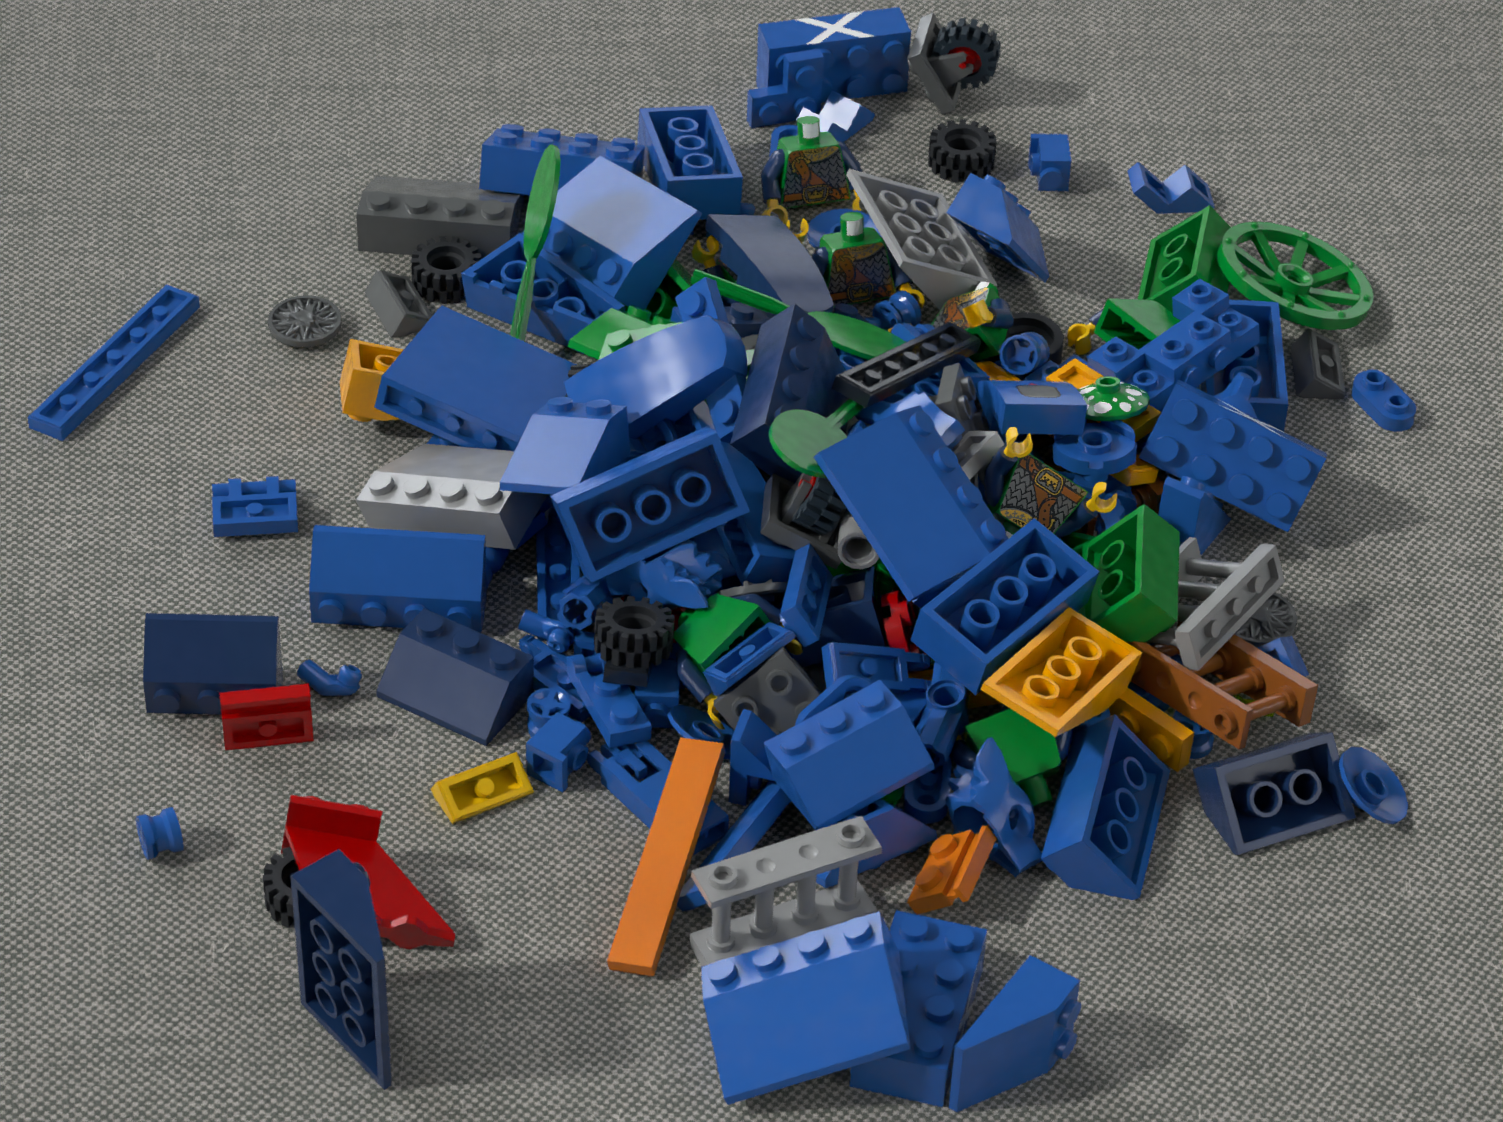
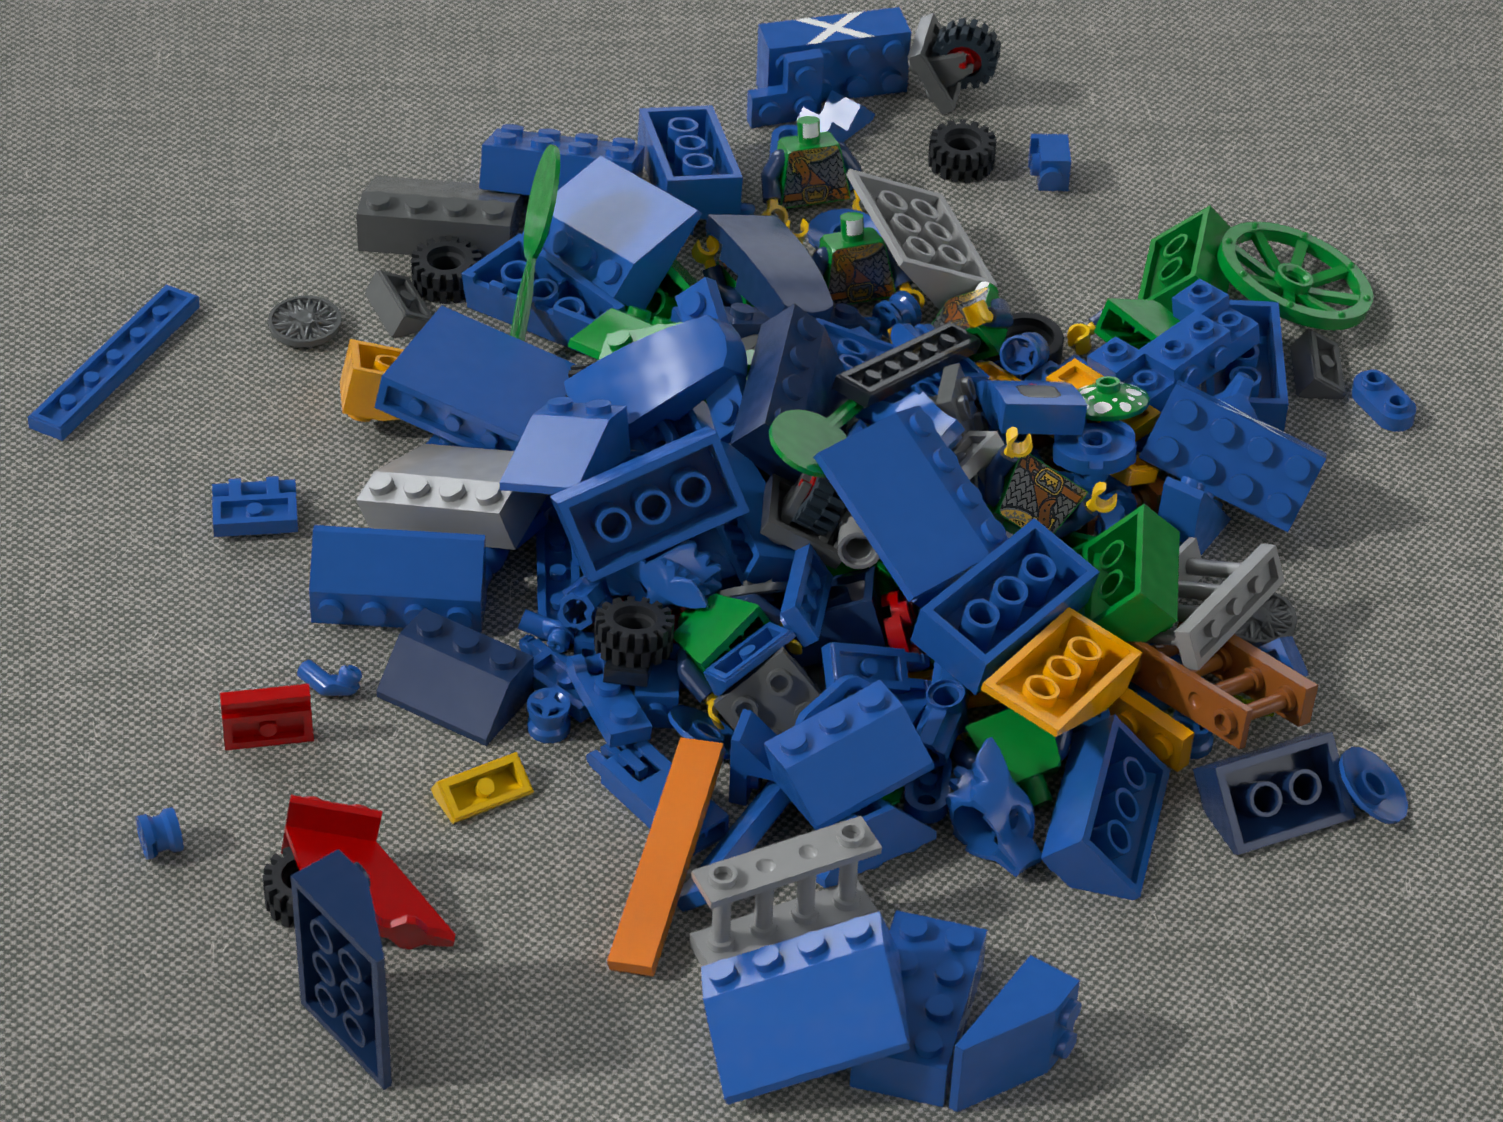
(202, 655): dark blue slope -> none
(557, 751): blue brick -> none
(844, 332): green piece -> none
(951, 870): orange plate -> none
(999, 224): blue slope -> none
(1177, 194): blue slope -> none

